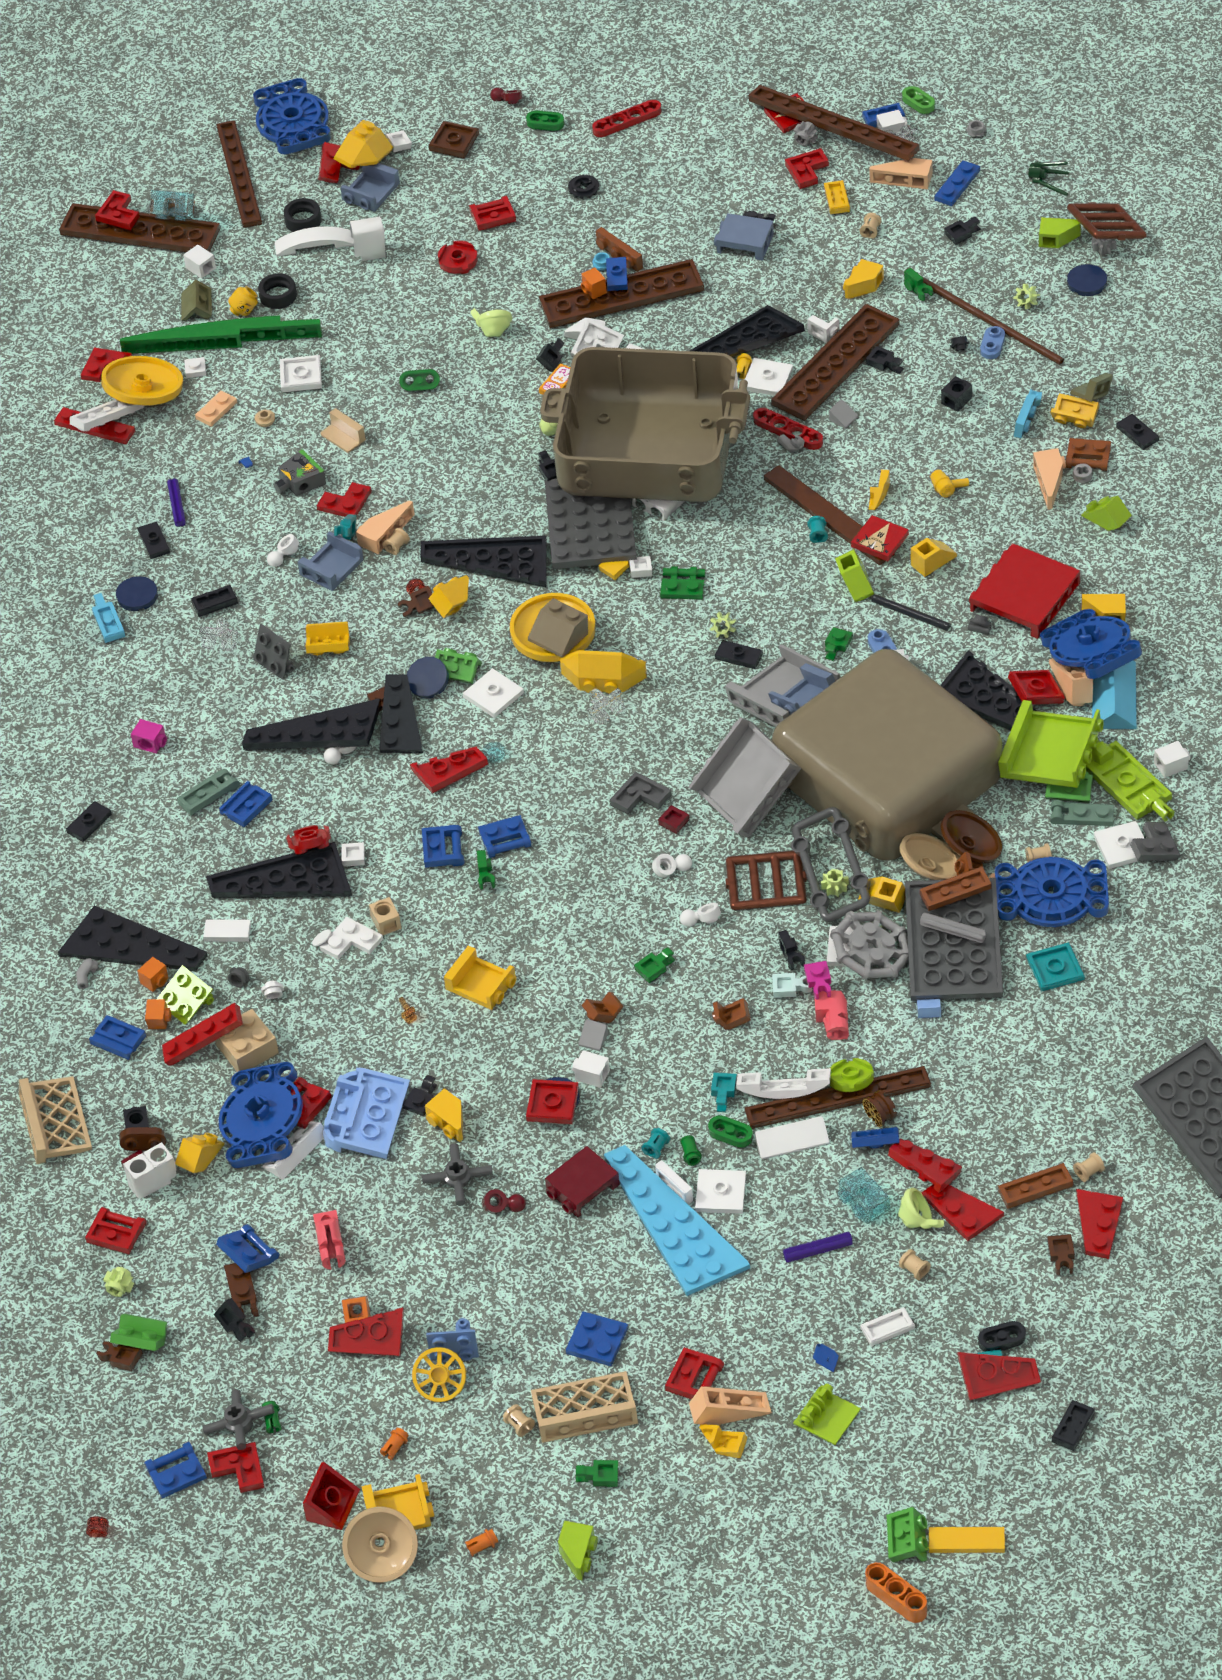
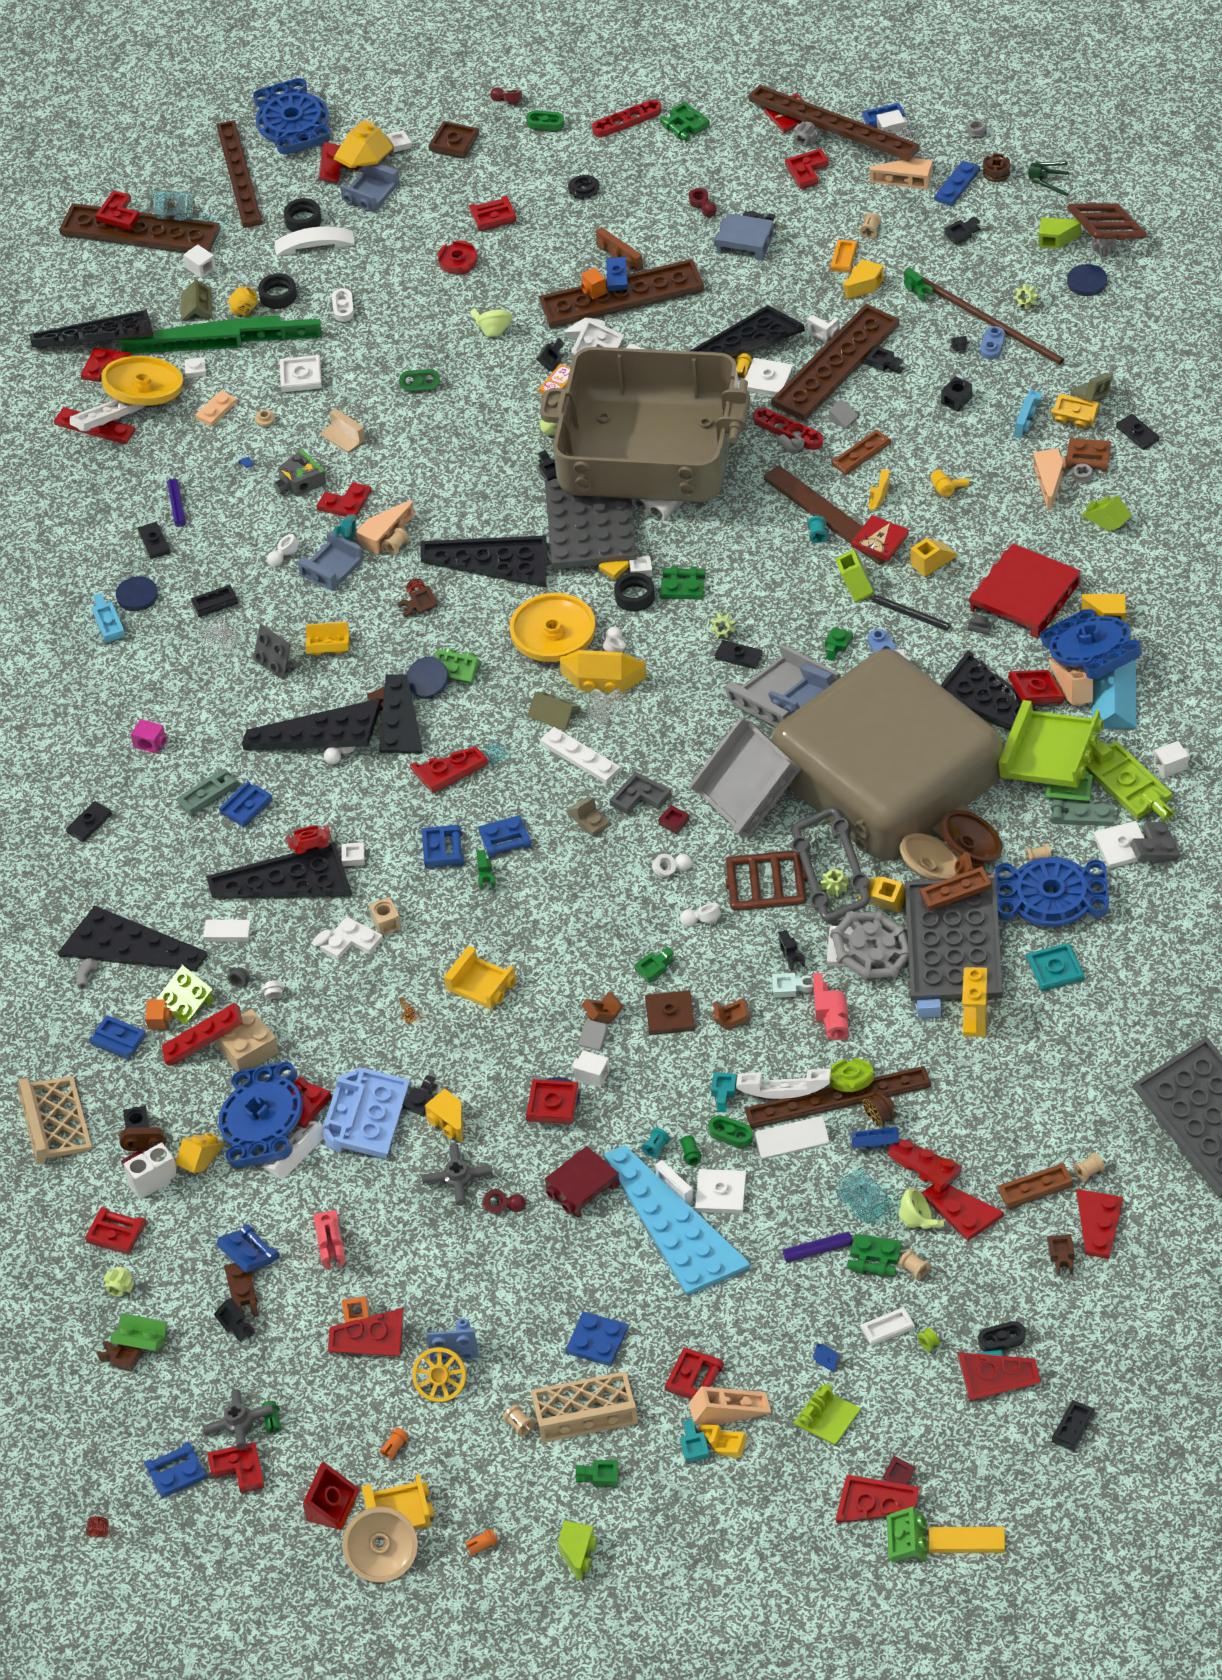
(111, 328): none -> black wing
(153, 974): orange plate -> none
(342, 305): none -> white plate
(368, 238): white piece -> none
(451, 596): yellow slope -> none
(493, 693): white plate -> none
(552, 710): none -> olive panel
(559, 628): dark tan slope -> none
(580, 755): none -> white plate
(588, 816): none -> dark tan slope
(599, 261): medium azure plate -> none
(613, 640): none -> white plate
(634, 604): none -> black tyre
(669, 1012): none -> reddish brown plate
(689, 119): none -> green plate
(693, 1444): none -> teal plate
(699, 199): none -> dark red plate
(818, 977): dark pink plate -> none
(836, 197): yellow plate -> none
(843, 256): none -> light orange tile
(861, 452): none -> dark orange tile
(874, 1249): none -> green plate
(874, 1498): none -> red wing
(890, 1583): orange beam -> none
(899, 1471): none -> dark red plate
(921, 100): bright green plate -> none
(928, 1339): none -> lime bush
(953, 927): light grey axle -> none
(974, 1002): none -> yellow panel
(996, 167): none -> reddish brown wheel

